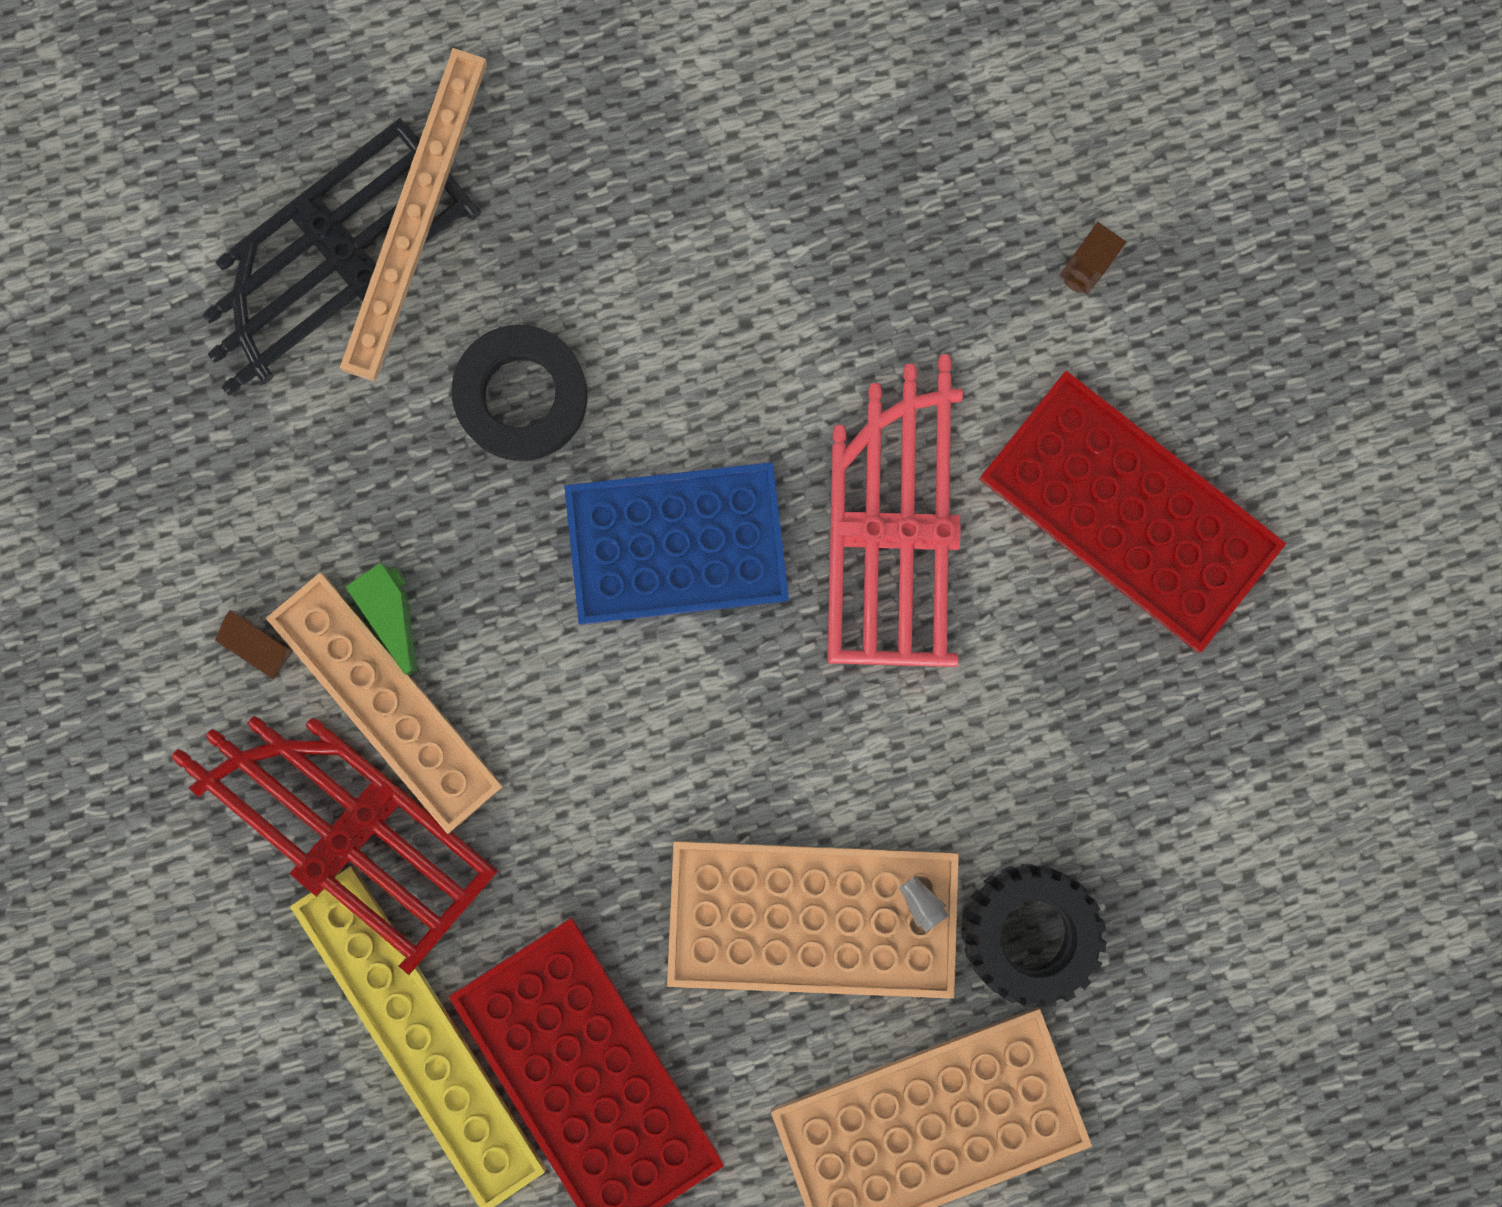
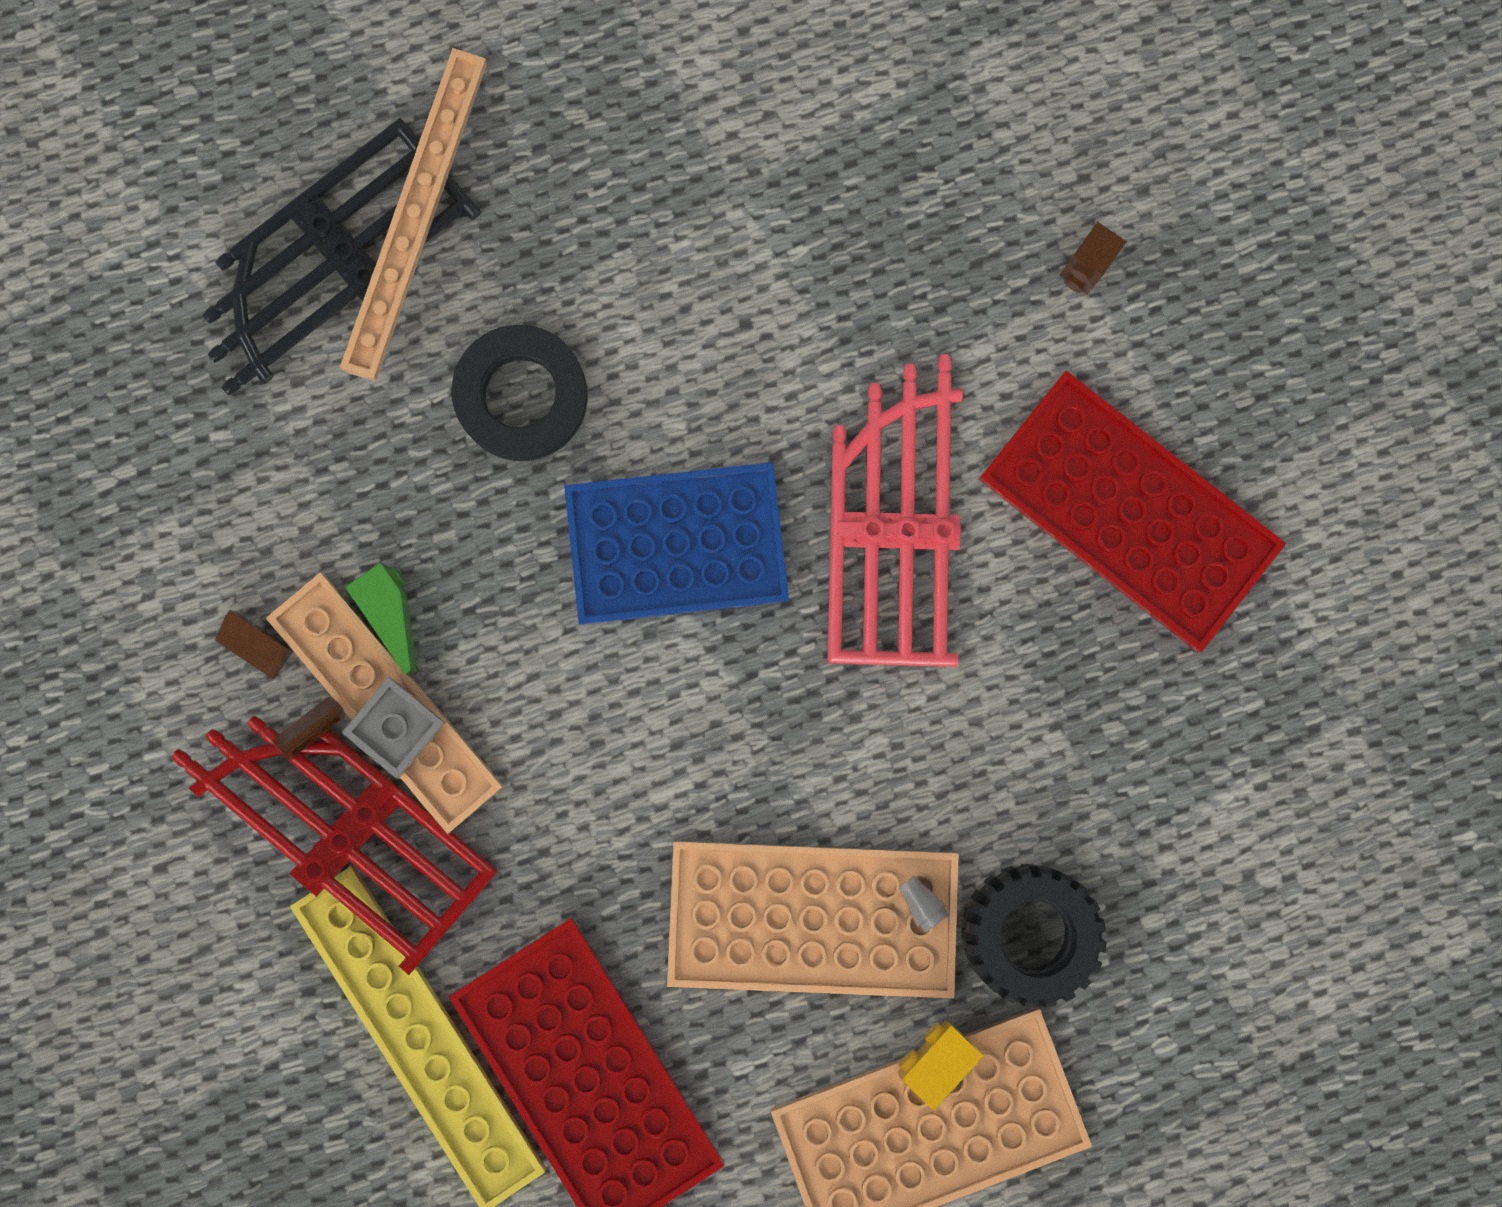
(309, 728): none -> reddish brown slope
(393, 727): none -> light grey plate
(939, 1063): none -> yellow brick

